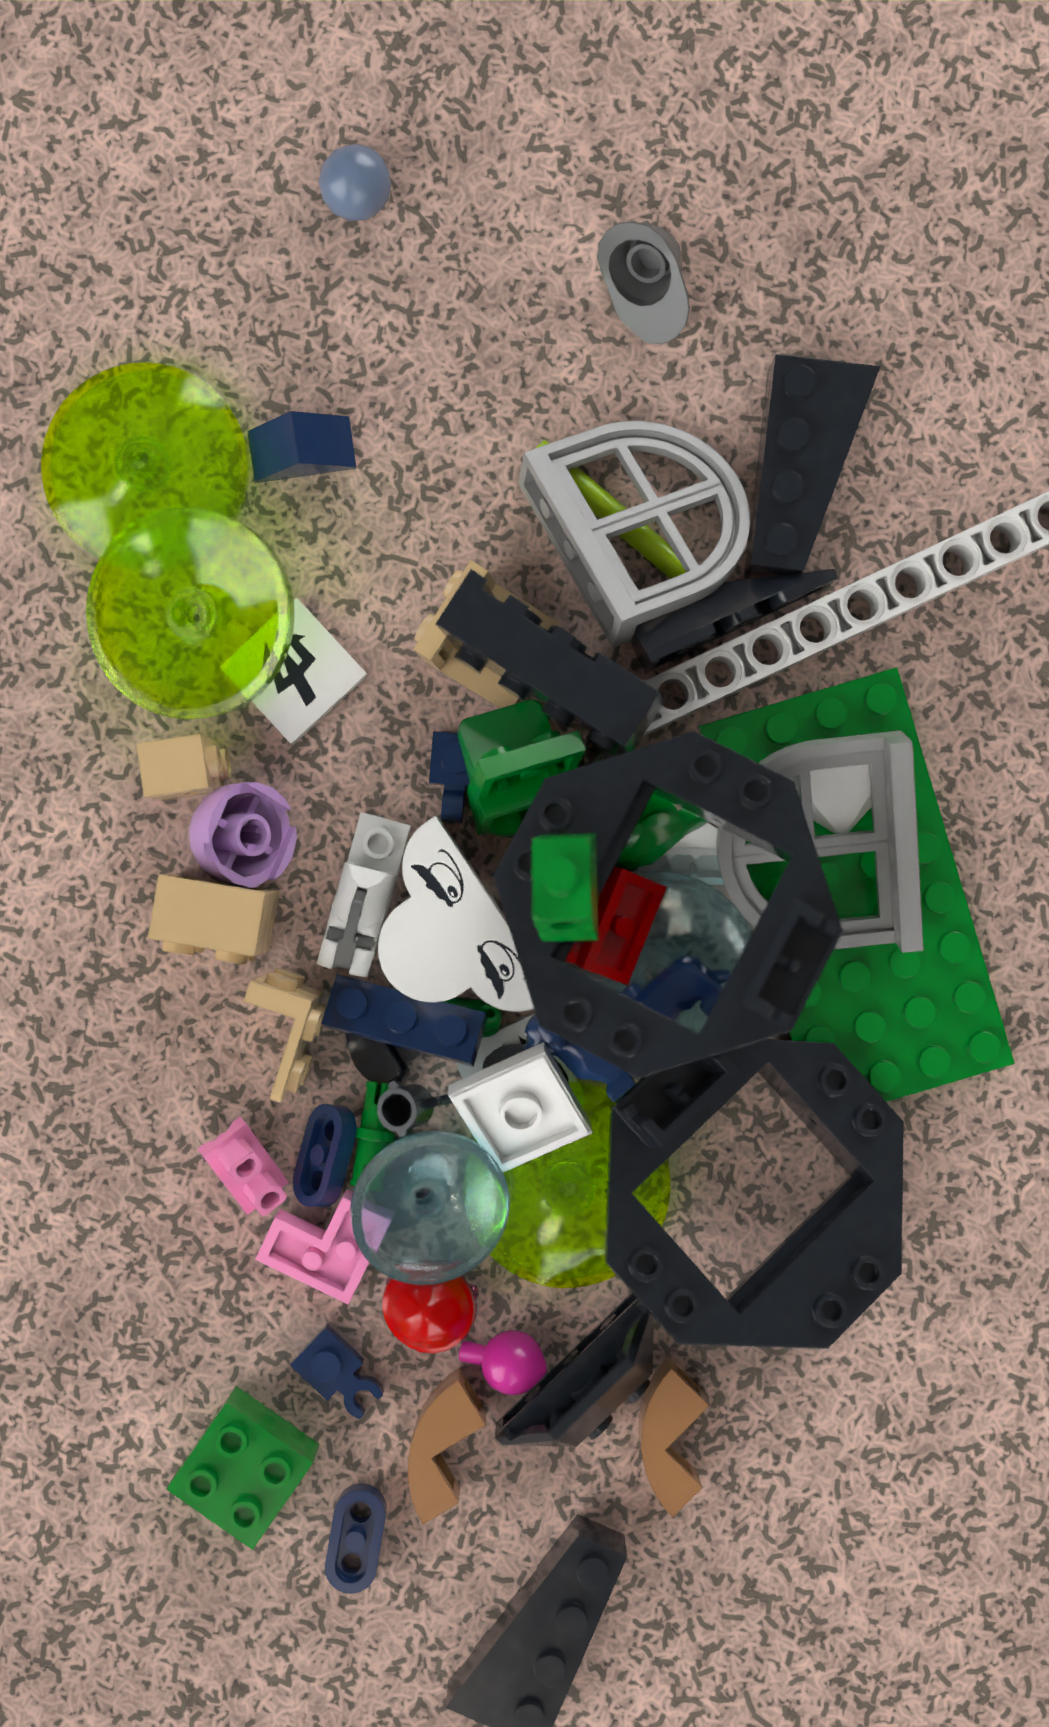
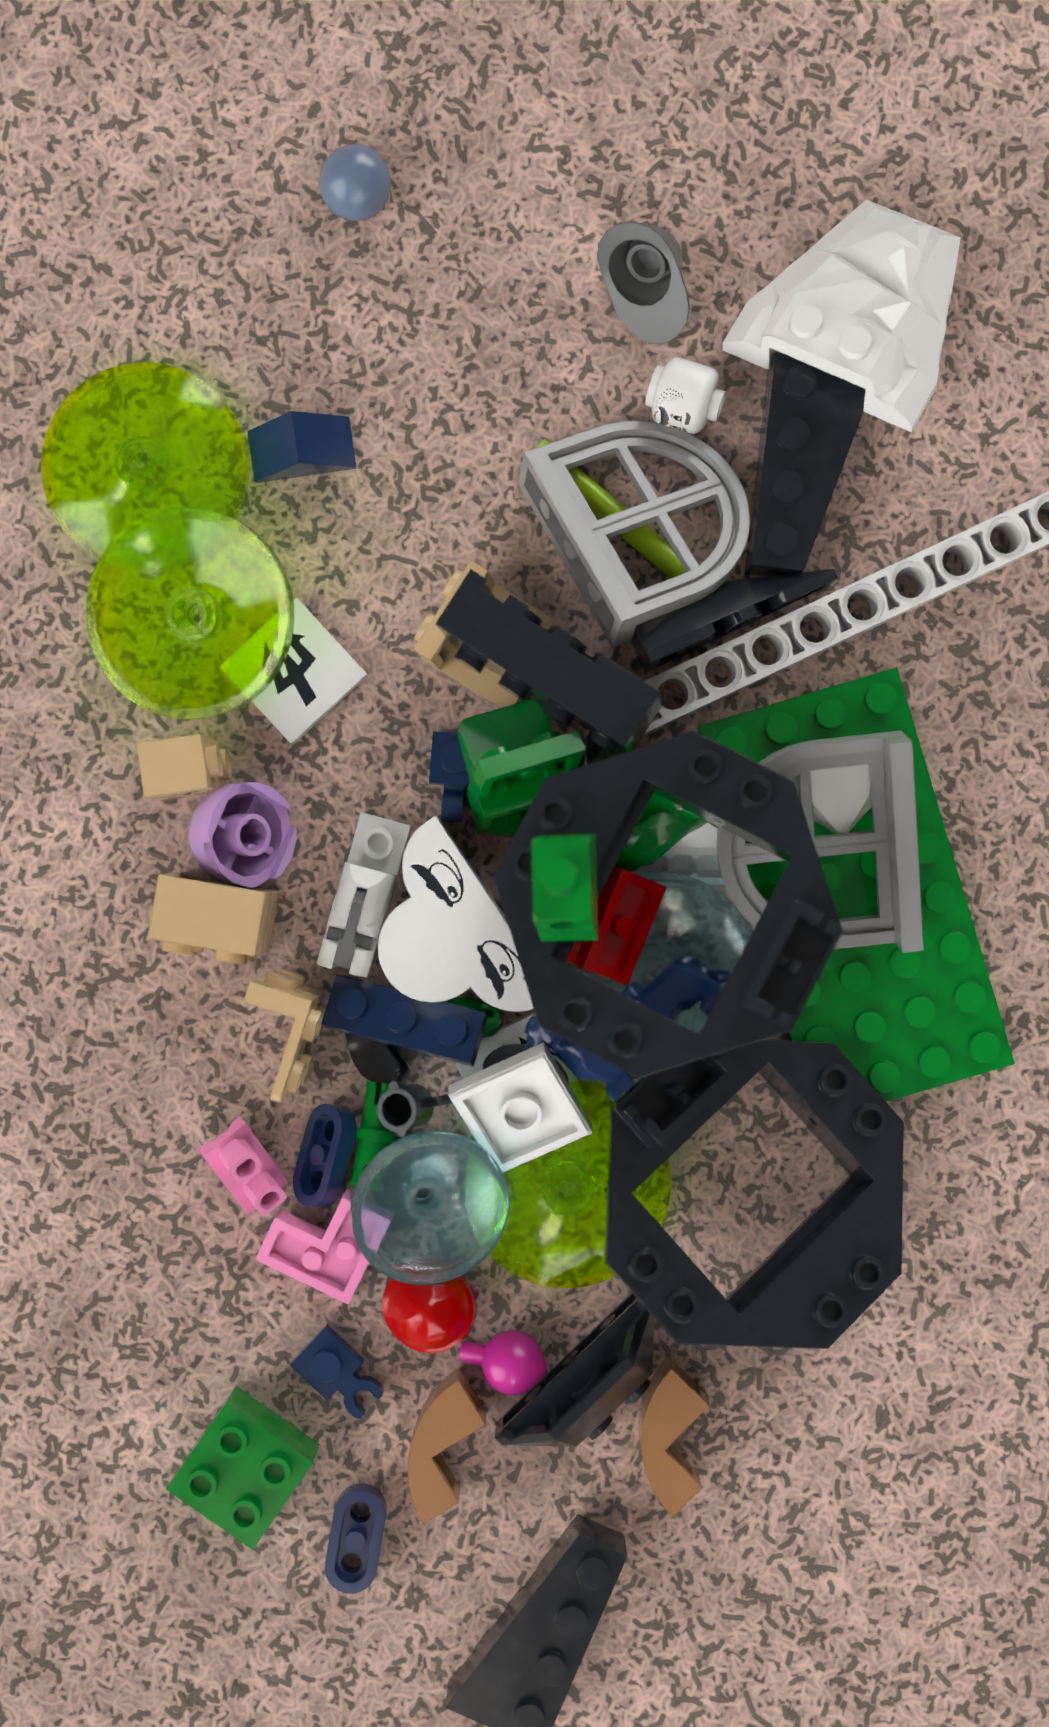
(685, 395): none -> white head
(862, 308): none -> white wedge

